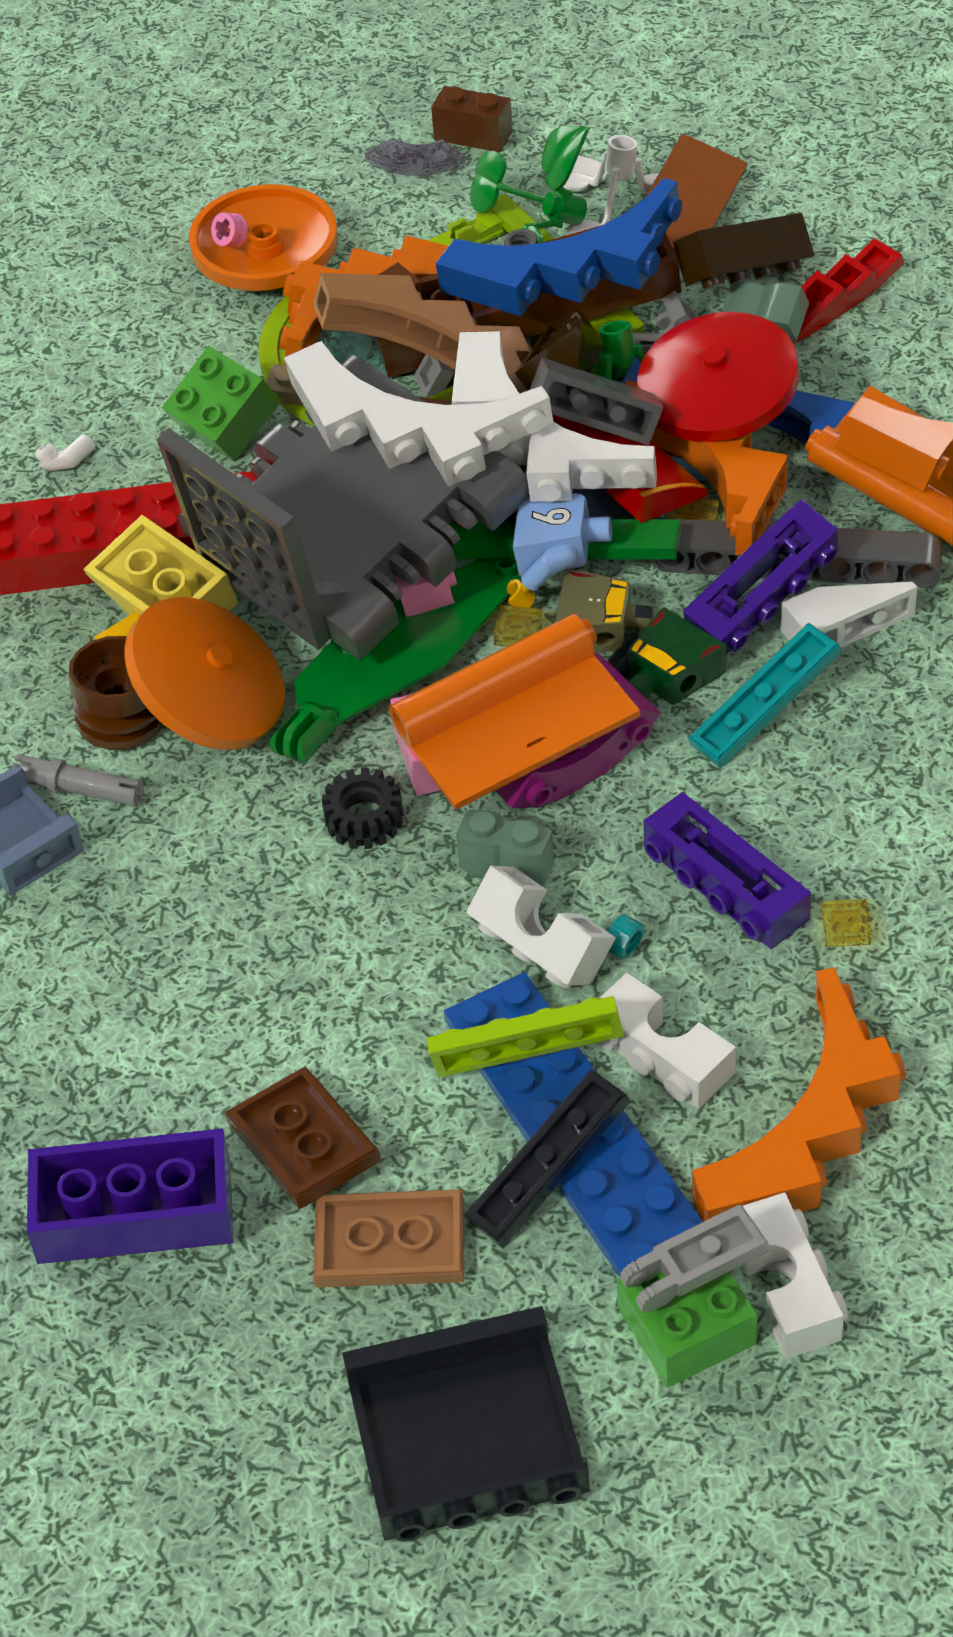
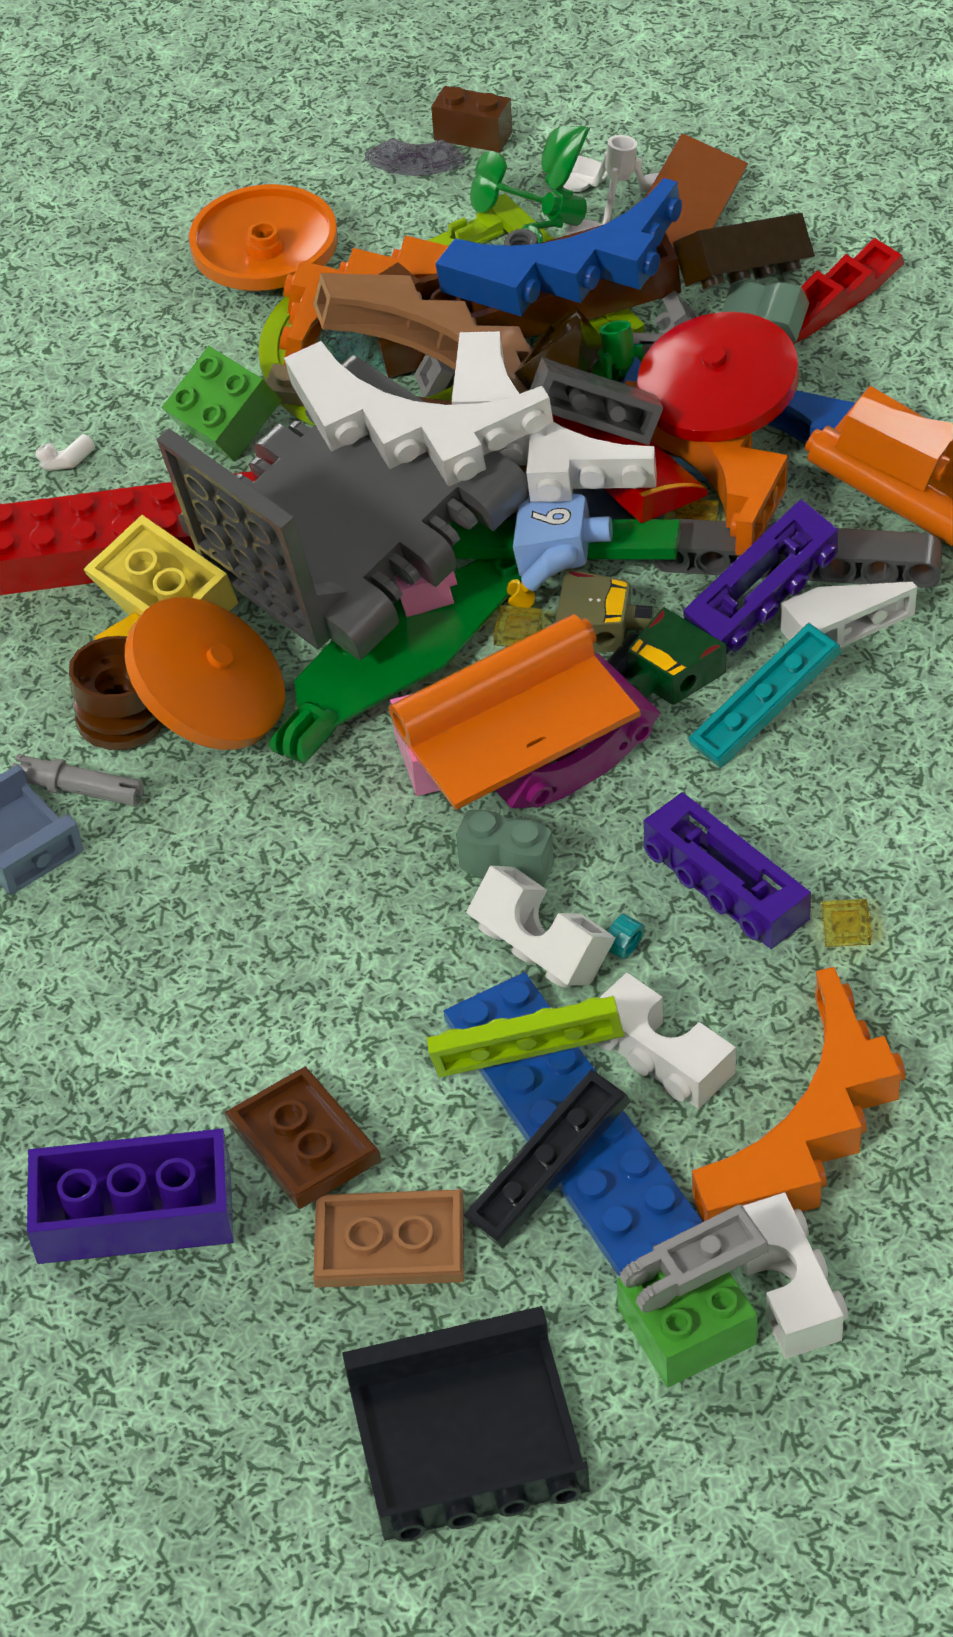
(220, 231): bright pink bush -> none
(368, 826): black tyre -> none

